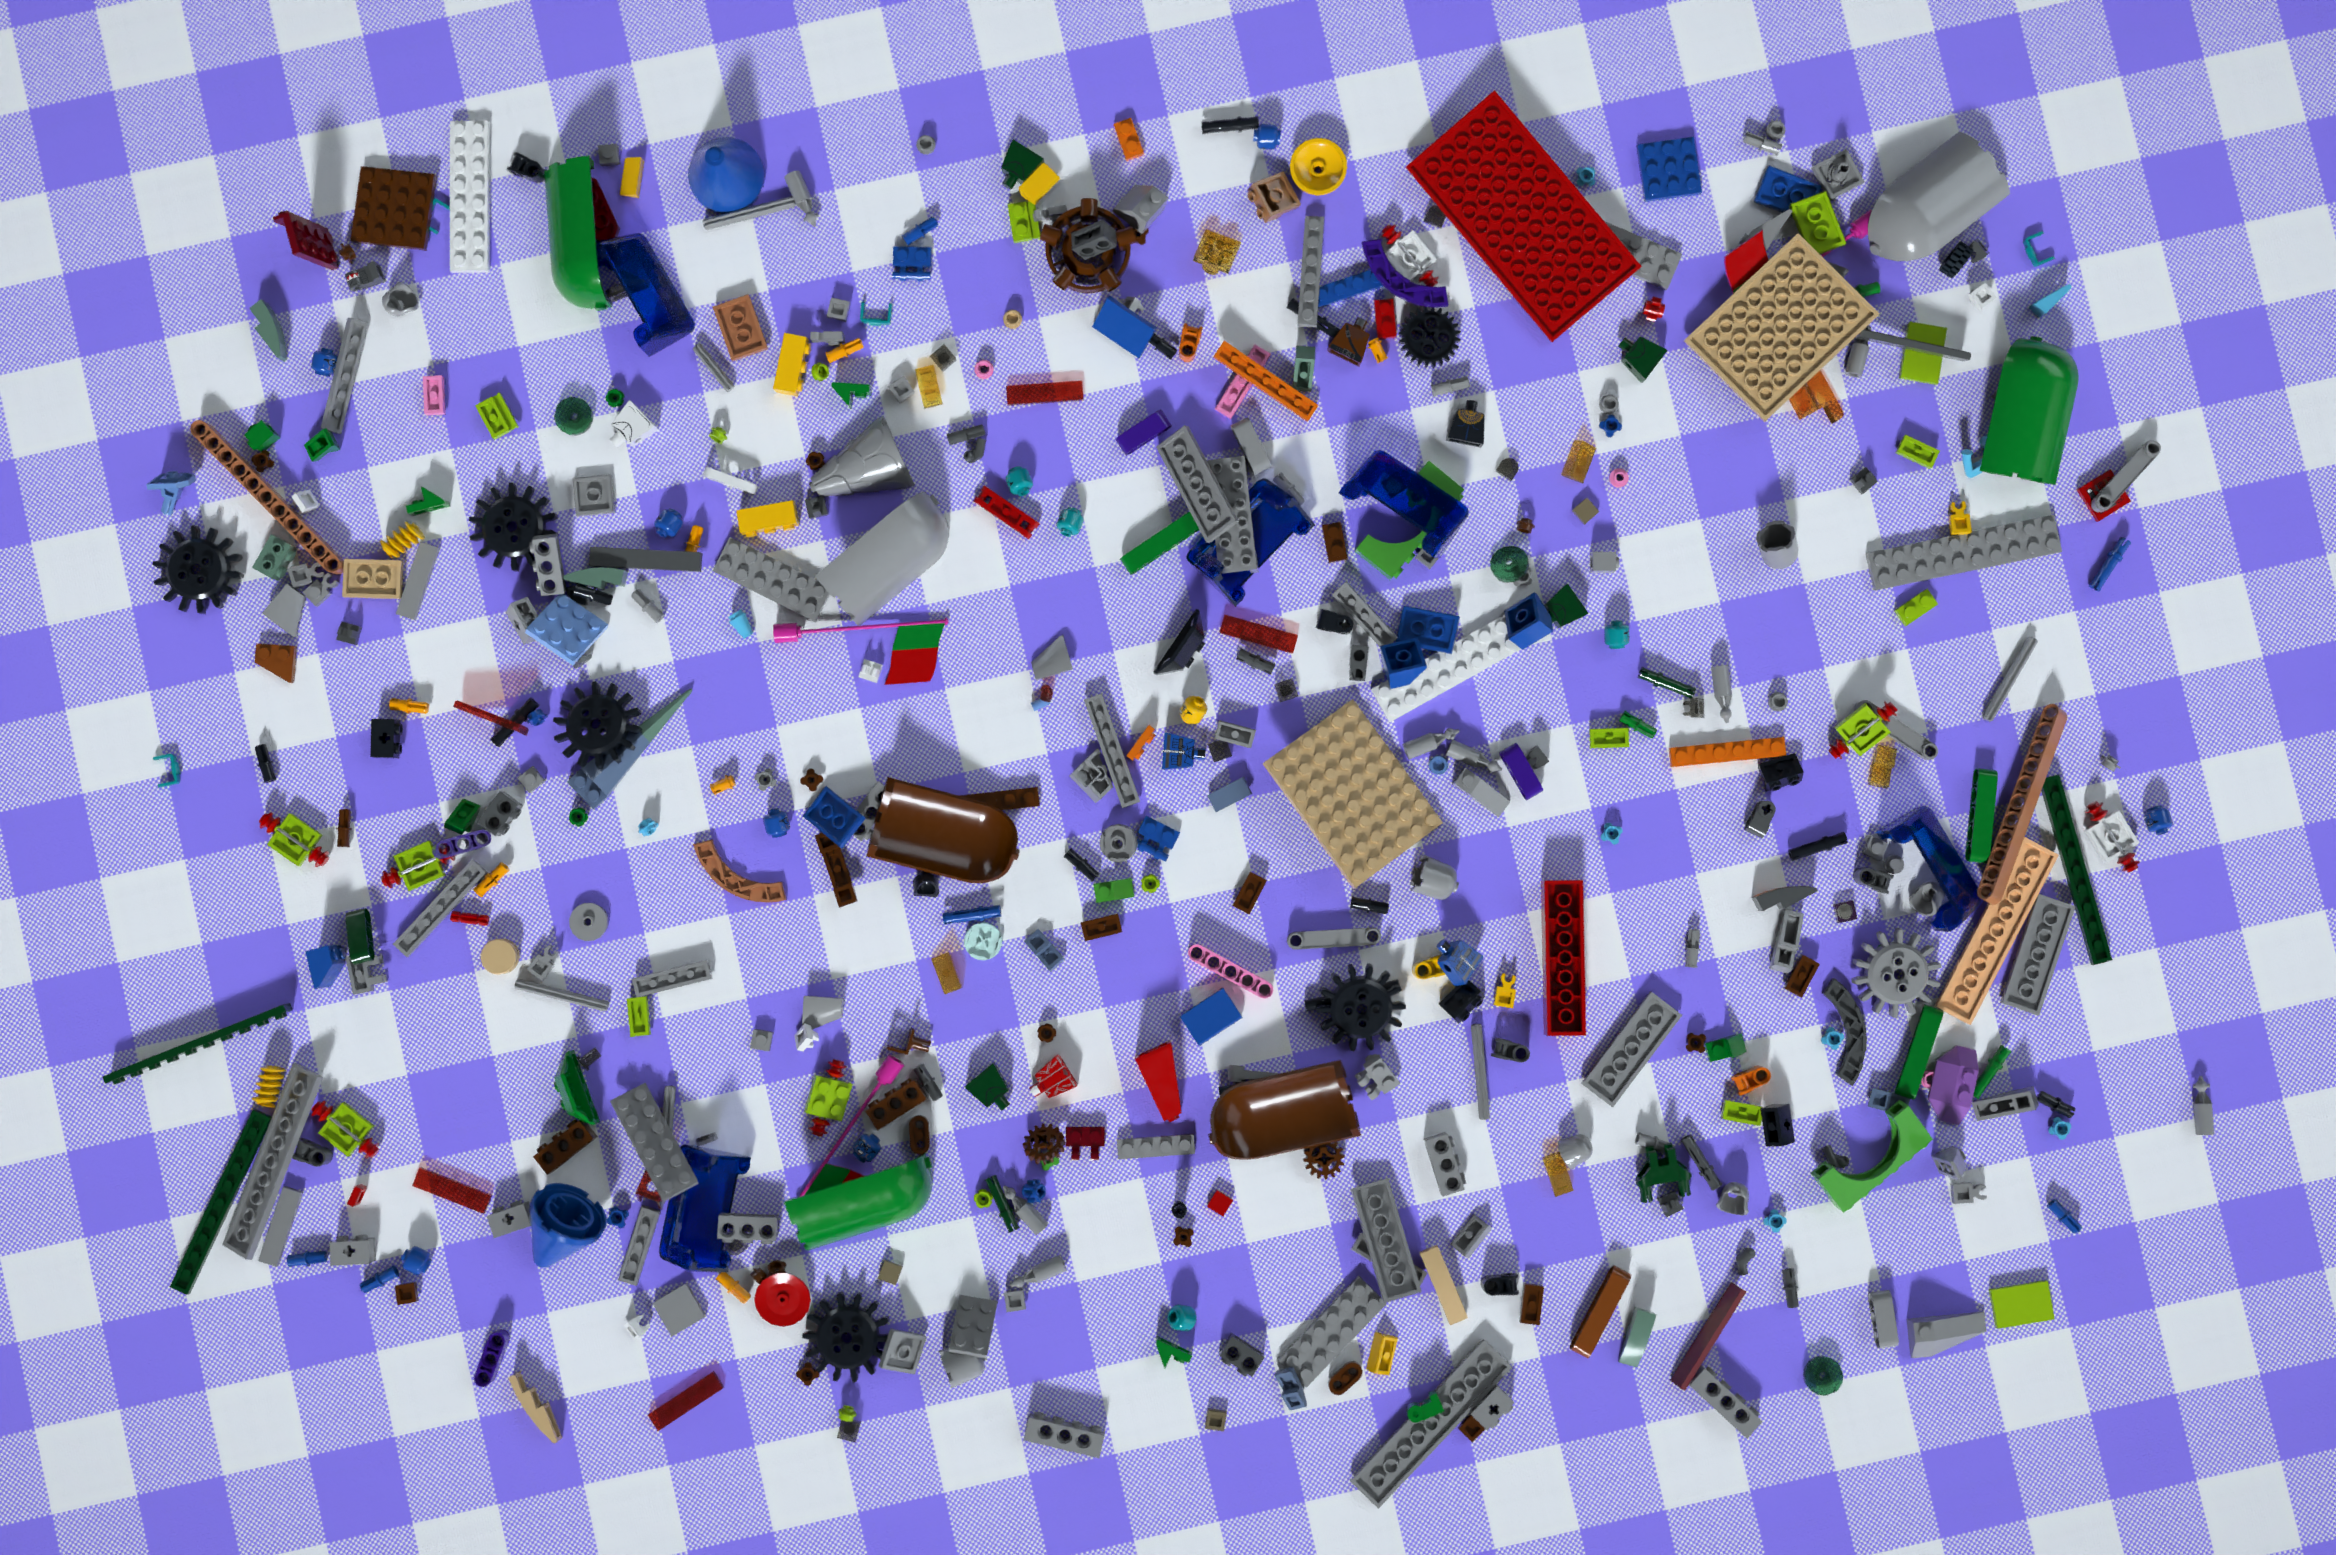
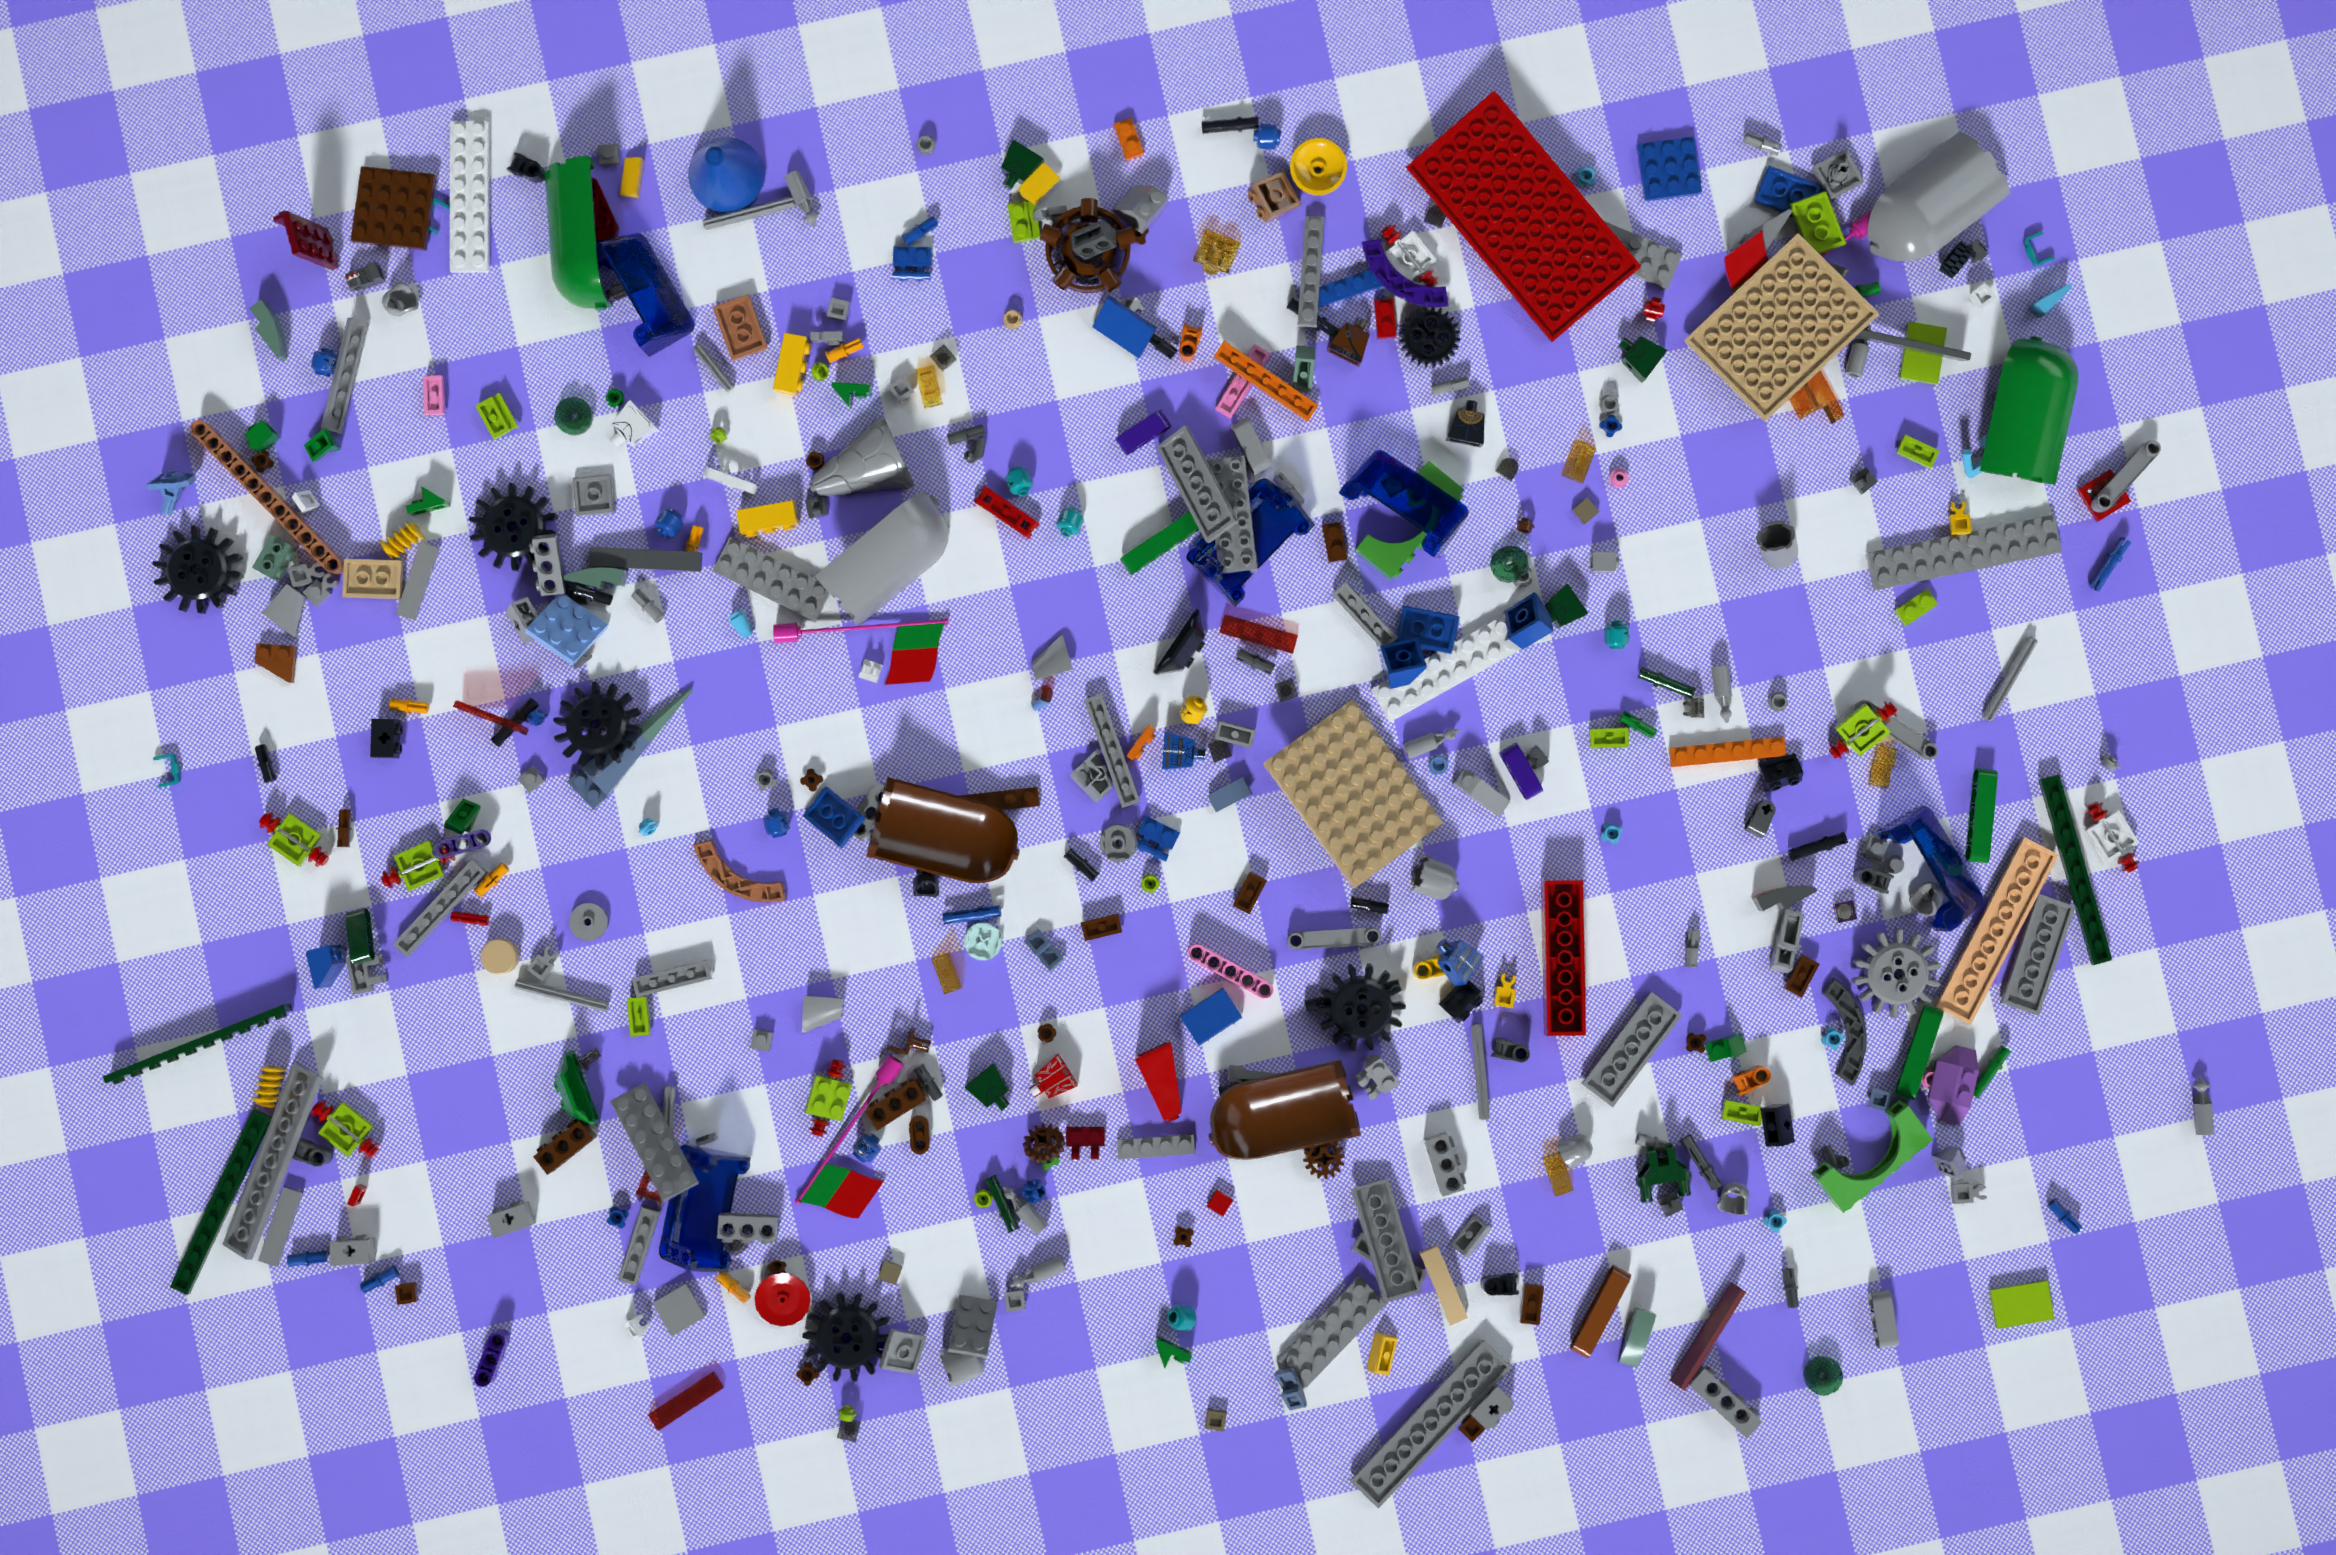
(347, 253): reddish brown plate -> none
(349, 633): dark grey tile -> none
(416, 1260): blue head -> none
(452, 1190): clear red tile -> none
(496, 809): dark grey brick -> none
(539, 1413): tan slope -> none
(563, 1222): blue cone -> none
(573, 817): green plate -> none
(723, 784): light orange pin -> none
(758, 1275): reddish brown plate -> none
(805, 1037): white tile -> none
(837, 870): reddish brown slope -> none
(862, 1203): green panel -> none
(875, 321): teal piece -> none
(984, 363): bright pink plate -> none
(1044, 393): clear red tile -> none
(1071, 1443): light grey brick -> none
(1113, 890): bright green slope -> none
(1179, 1205): black pin -> none
(1244, 1351): dark grey brick -> none
(1330, 622): black piece -> none
(1347, 1380): reddish brown plate -> none
(1358, 662): dark grey leg -> none
(1377, 350): light orange pin -> none
(1425, 1409): green leg -> none
(1426, 559): light grey plate -> none
(1471, 756): light grey wheel -> none
(1742, 1260): dark grey arm -> none
(1775, 130): light grey plate -> none
(1939, 1333): light grey wedge -> none
(2006, 1104): light grey slope -> none
(2023, 813): nougat beam -> none
(2055, 1104): black axle -> none
(2065, 1128): medium azure plate -> none
(2158, 820): blue head -> none

